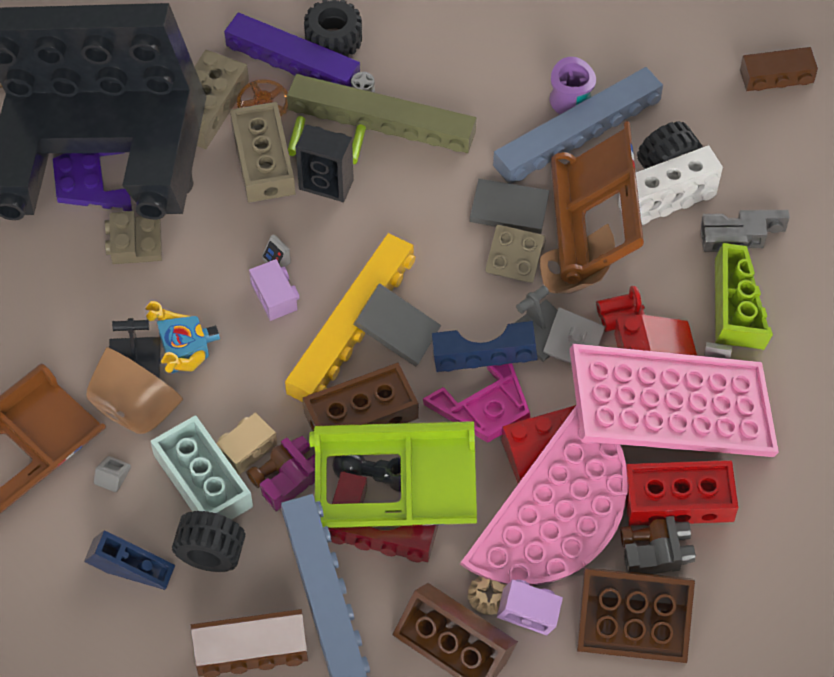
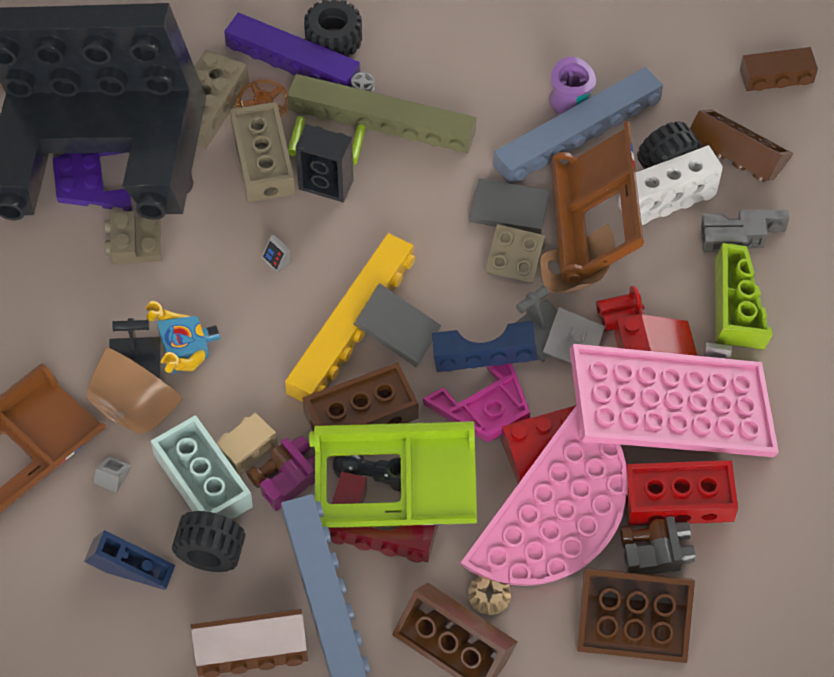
(273, 289): lavender brick -> none
(529, 606): lavender brick -> none
(740, 145): none -> reddish brown slope

